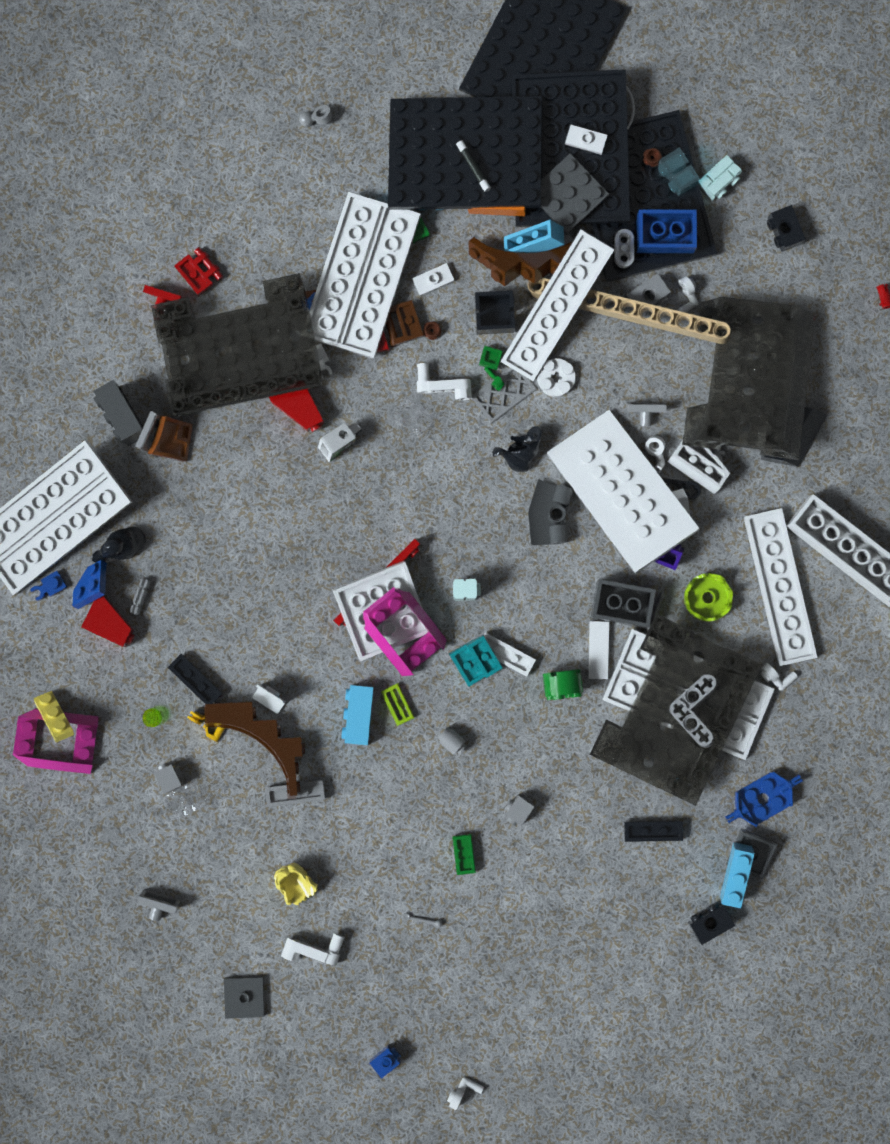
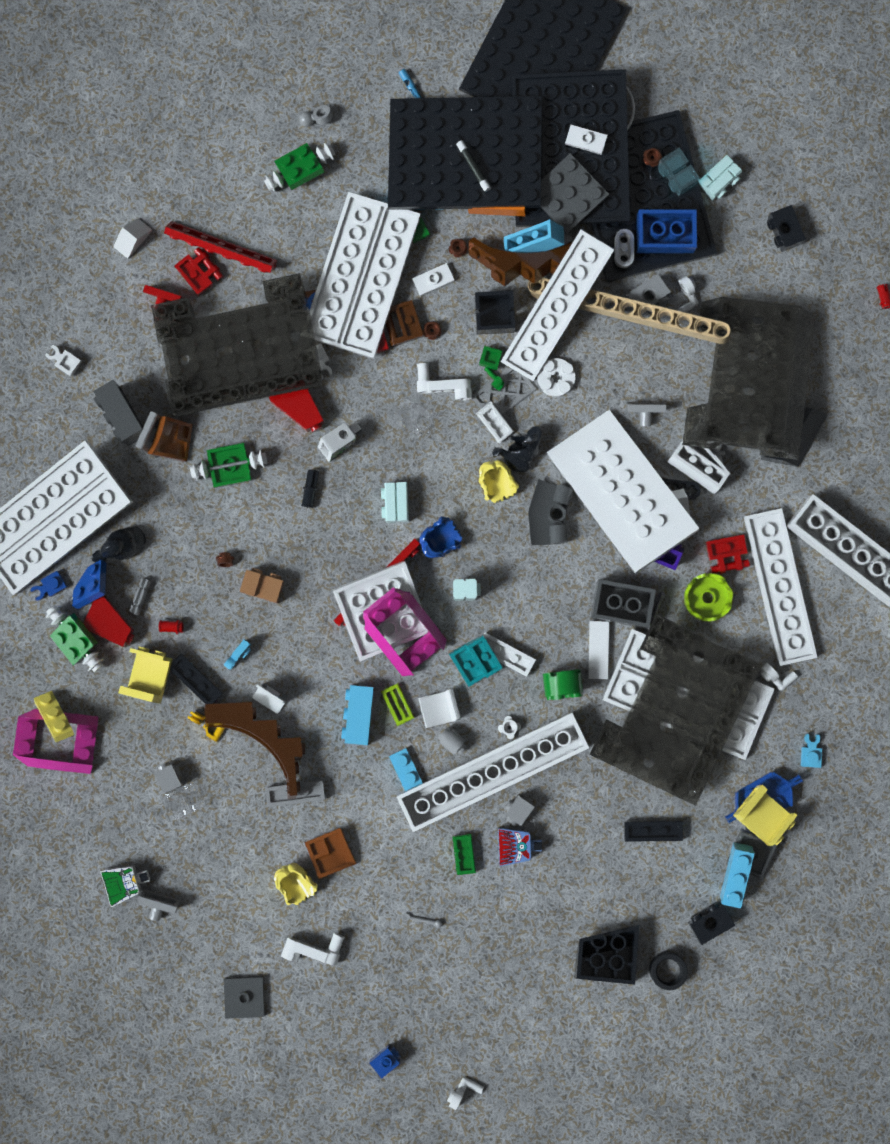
(65, 362): none -> white plate
(74, 639): none -> plate
(123, 883): none -> torso
(131, 237): none -> white slope
(148, 675): none -> light yellow panel
(152, 717): clear neon green plate -> none
(171, 626): none -> red pin
(222, 247): none -> red plate
(225, 560): none -> copper plate
(228, 465): none -> green plate
(241, 651): none -> medium azure plate
(262, 586): none -> medium nougat brick
(299, 166): none -> green plate
(310, 488): none -> black axle
(330, 853): none -> dark orange plate
(396, 502): none -> light aqua brick
(405, 769): none -> medium azure plate
(411, 87): none -> dark azure pin
(439, 708): none -> white piece
(440, 538): none -> blue hair
(457, 243): none -> copper plate
(492, 772): none -> white brick
(494, 422): none -> white plate
(497, 481): none -> light yellow hair
(509, 722): none -> white plate
(516, 846): none -> torso
(608, 956): none -> black wedge
(656, 451): white plate -> none
(668, 985): none -> black tyre
(689, 706): light grey beam -> none
(725, 548): none -> red plate
(765, 816): none -> light yellow panel
(811, 755): none -> medium azure plate

